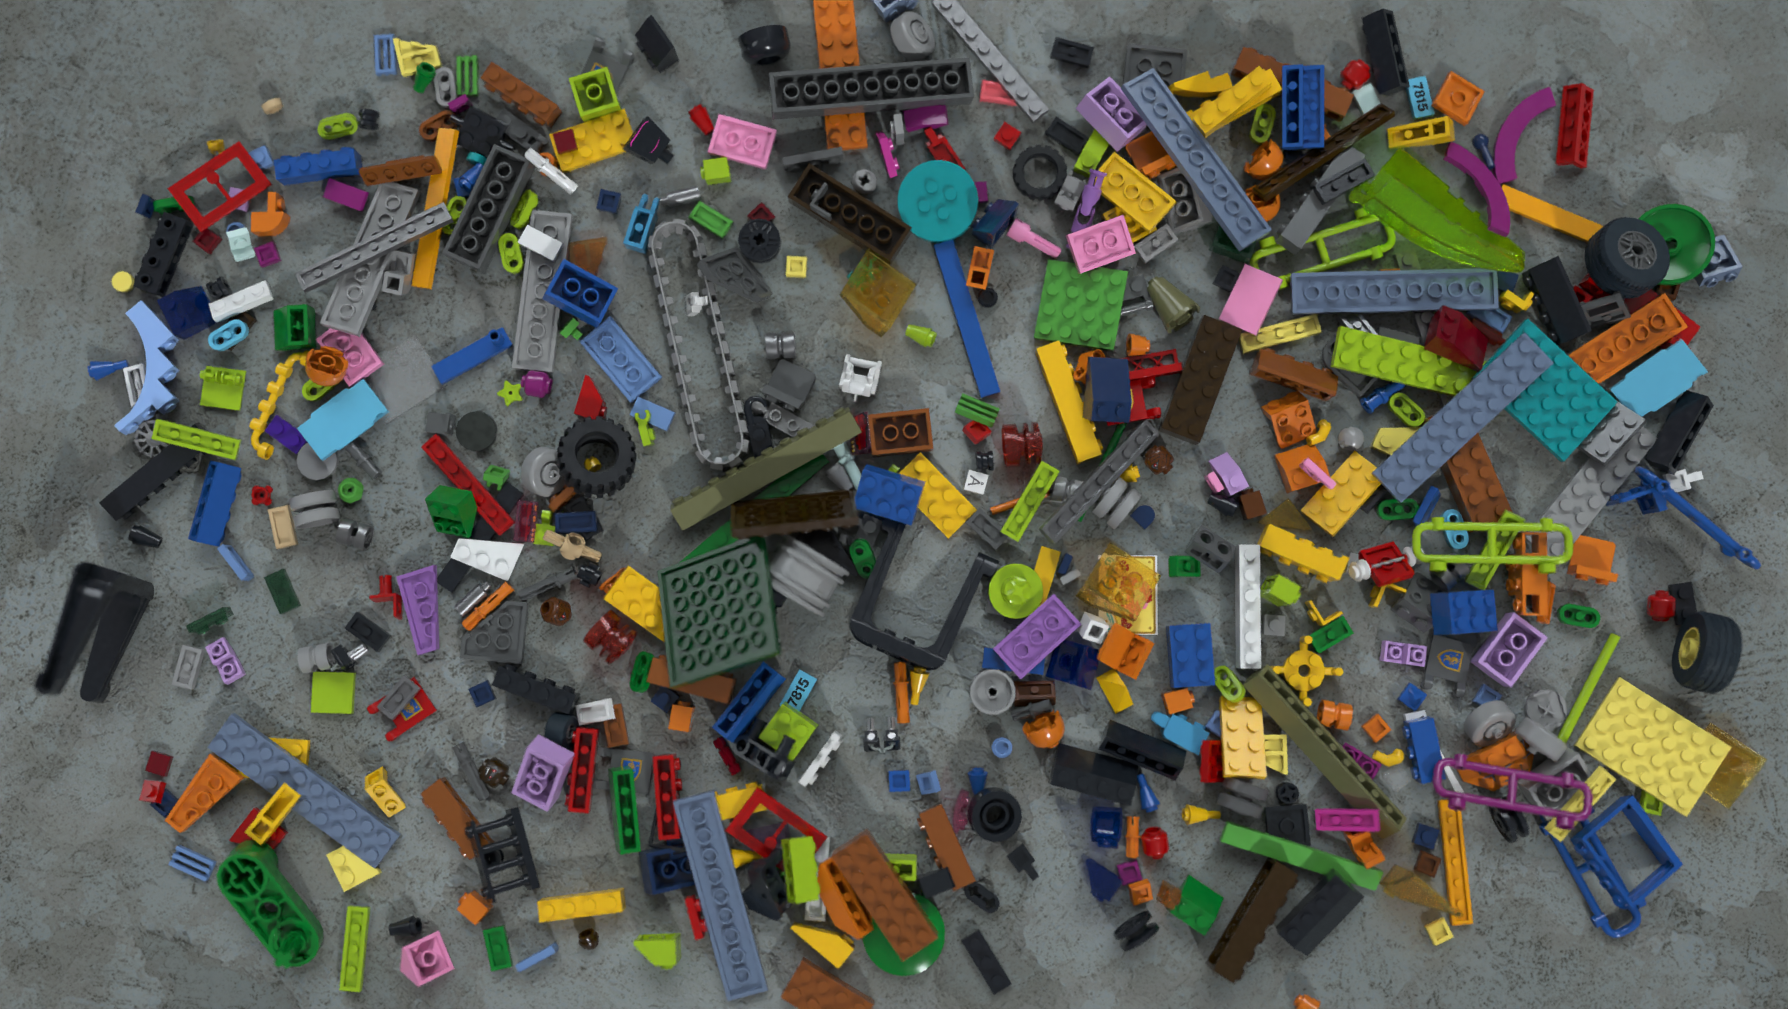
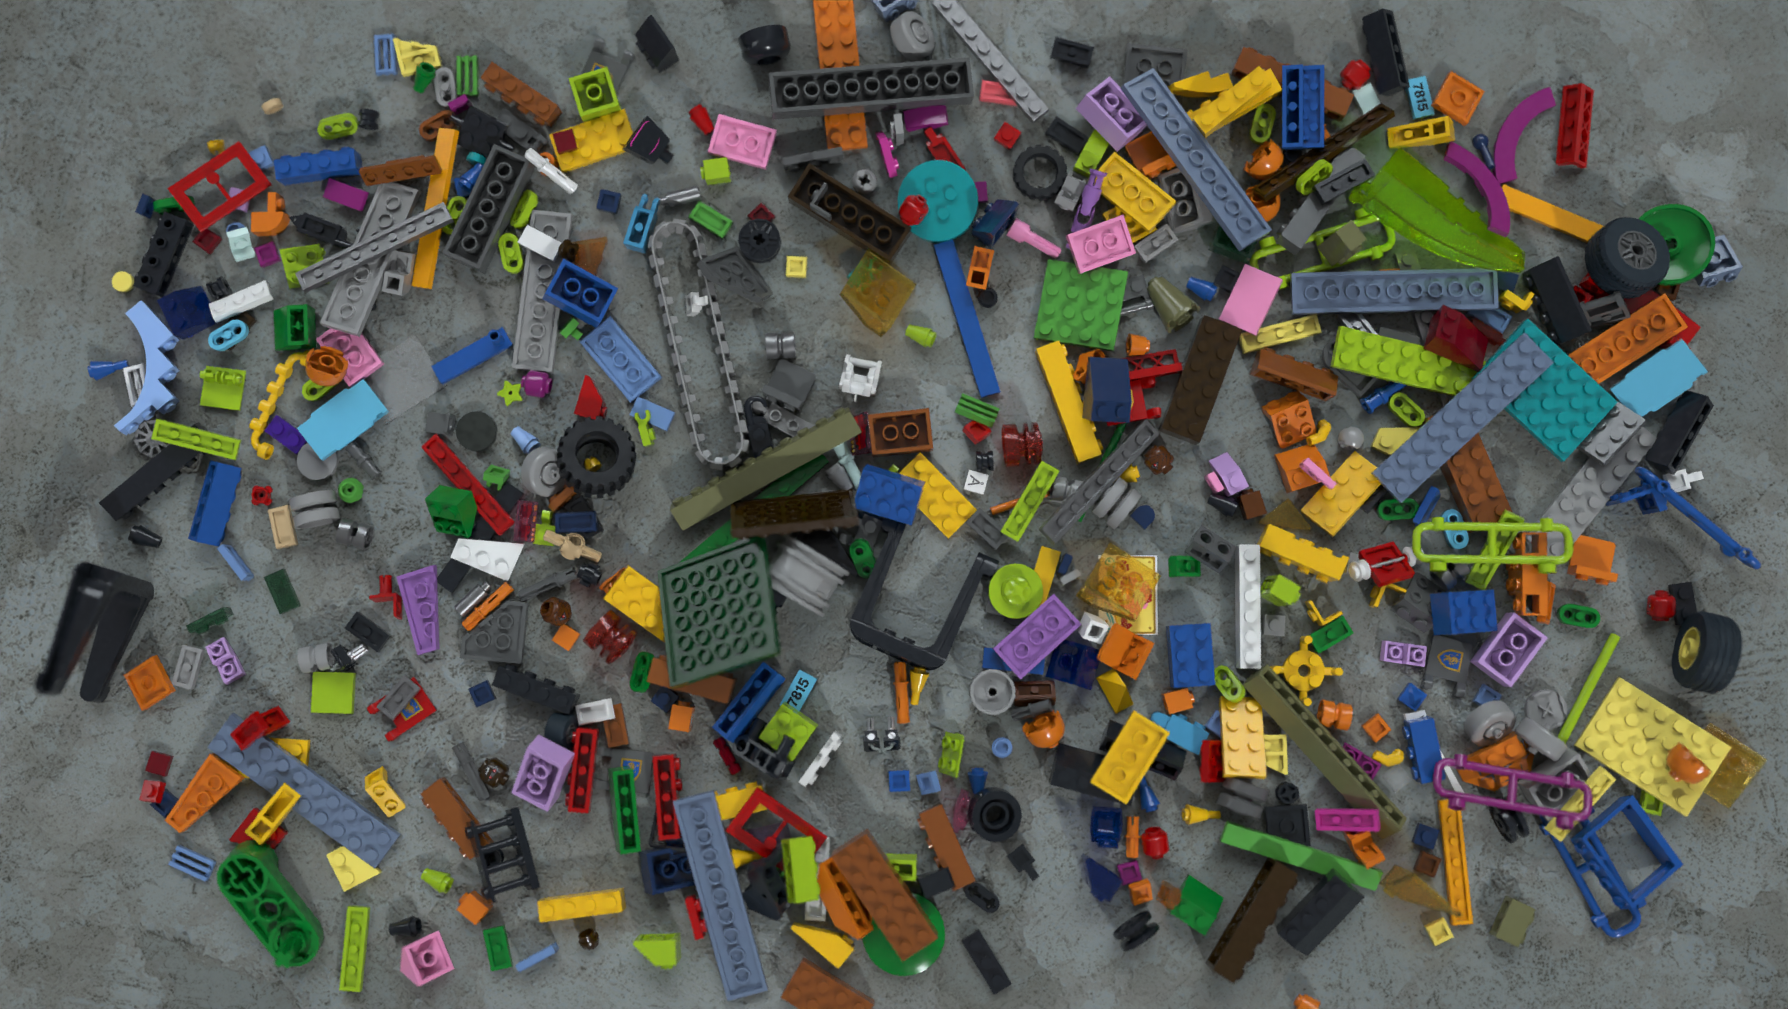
(149, 682): none -> orange tile
(258, 726): none -> red bracket
(299, 258): none -> lime hinge
(321, 230): none -> black plate
(438, 880): none -> lime cone
(525, 440): none -> light blue cone
(566, 637): none -> orange tile
(568, 250): none -> dark brown plate
(913, 210): none -> red head
(951, 754): none -> lime hinge
(1129, 757): none -> yellow plate
(1204, 289): none -> blue cone
(1315, 174): none -> lime plate
(1342, 244): none -> olive brick
(1512, 921): none -> olive brick
(1686, 766): none -> orange cylinder

